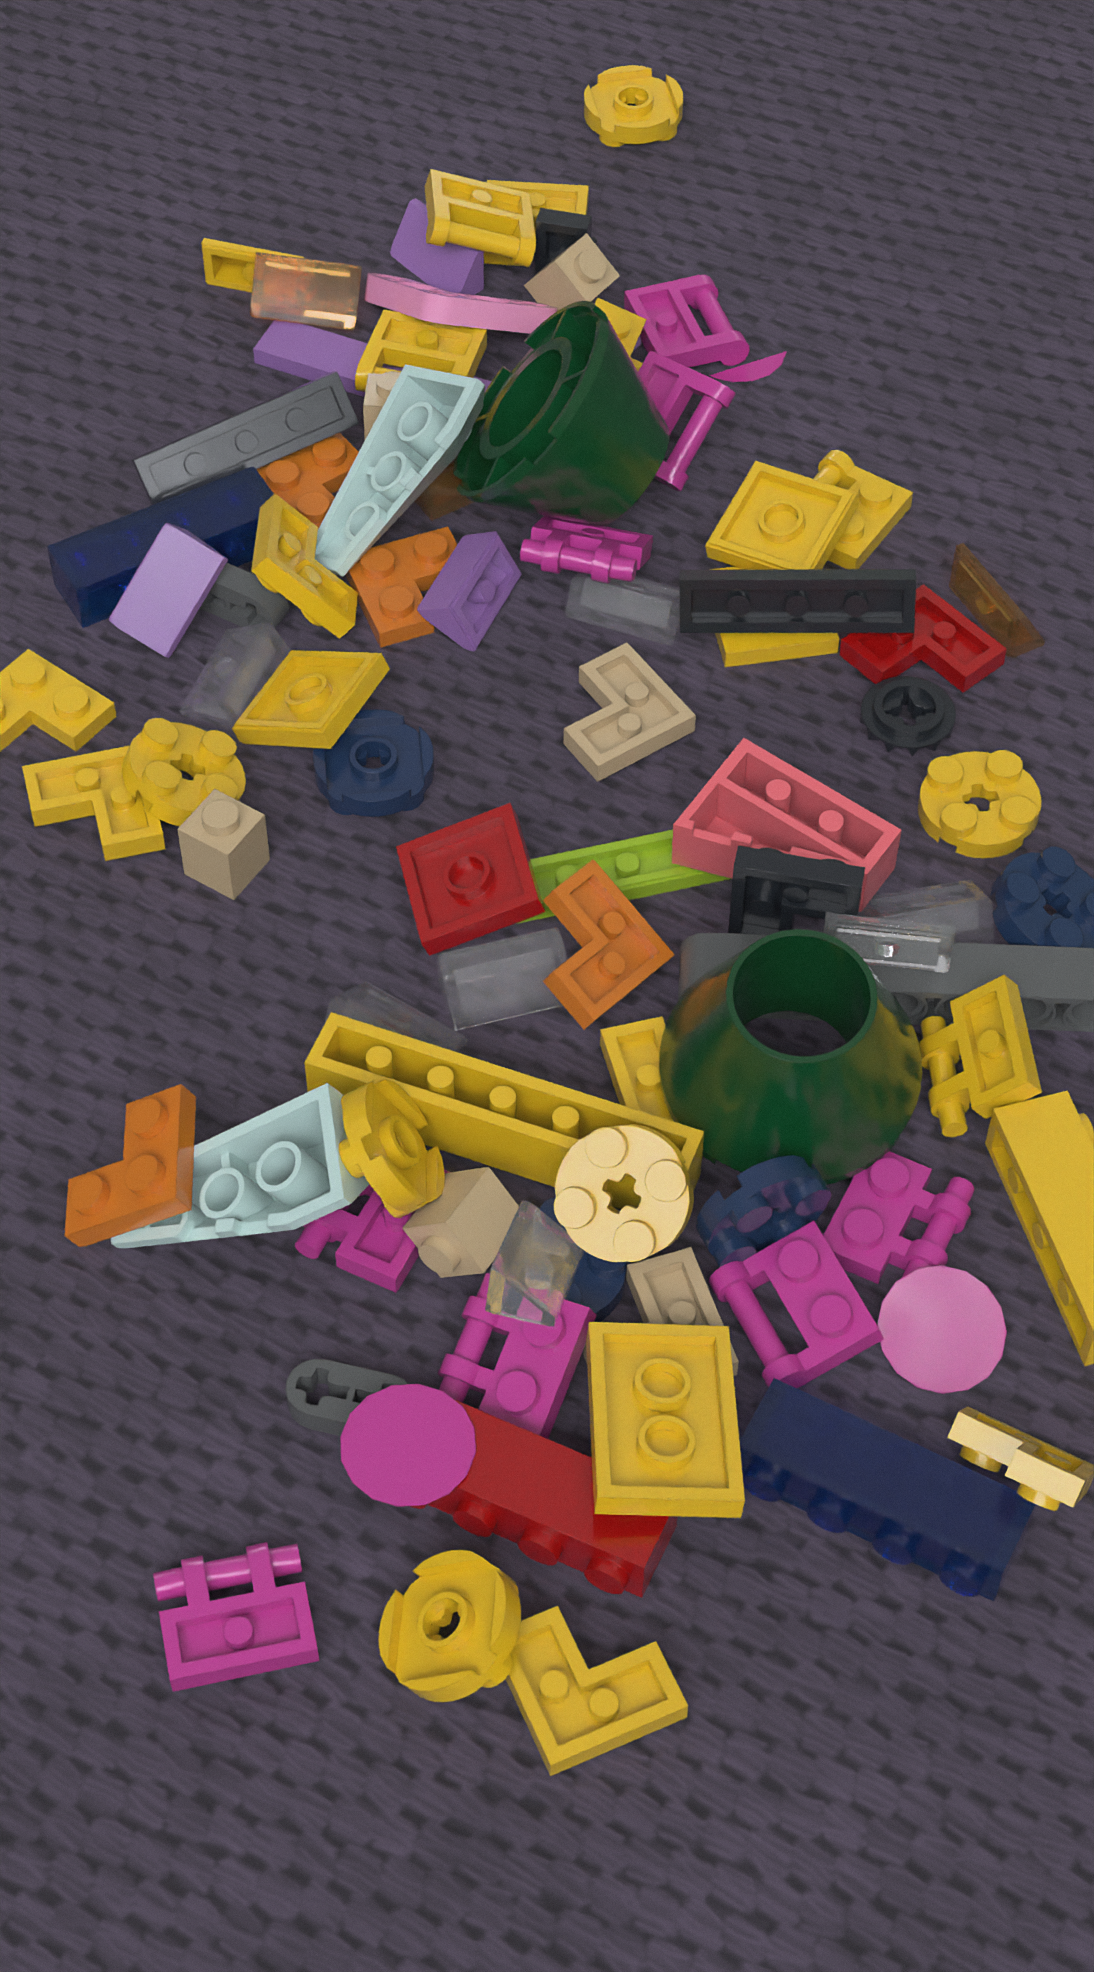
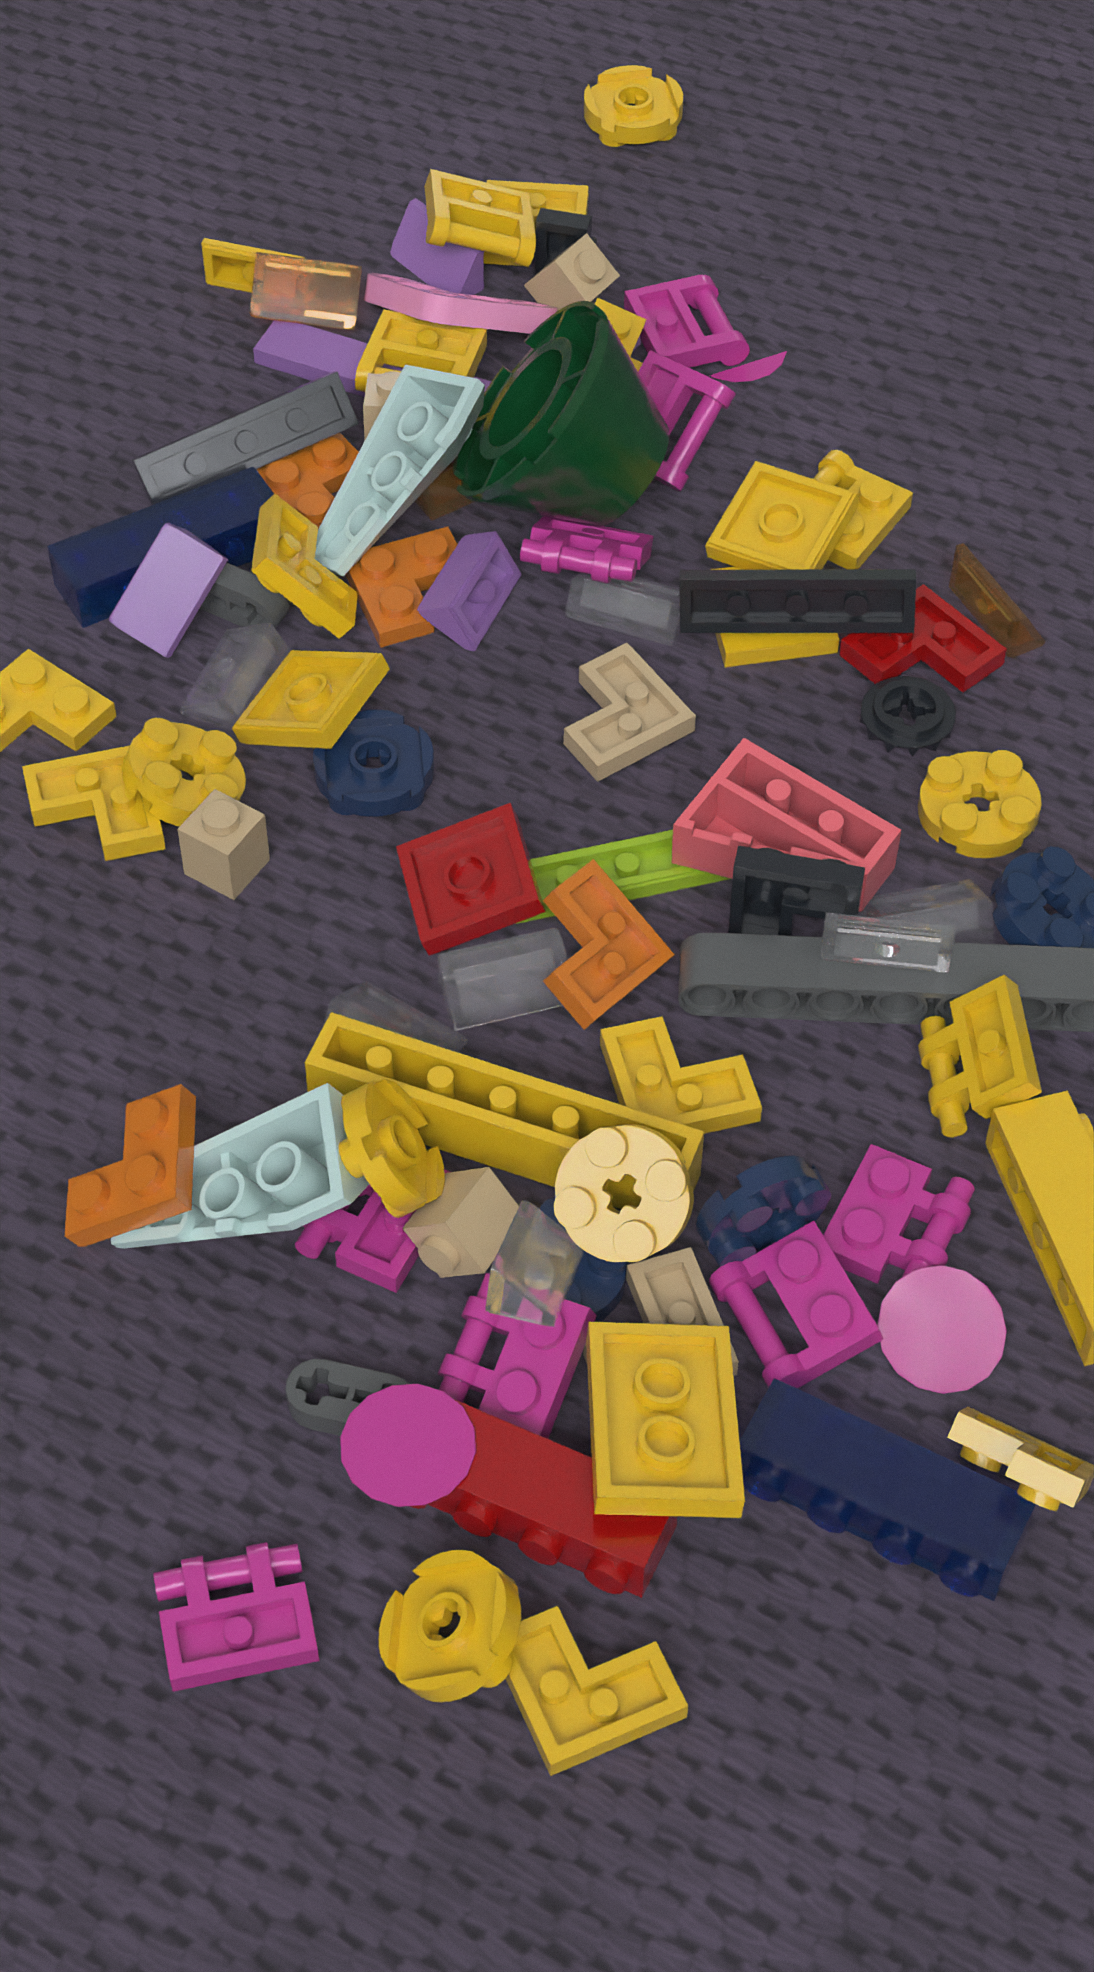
(765, 1104): dark green cone -> none

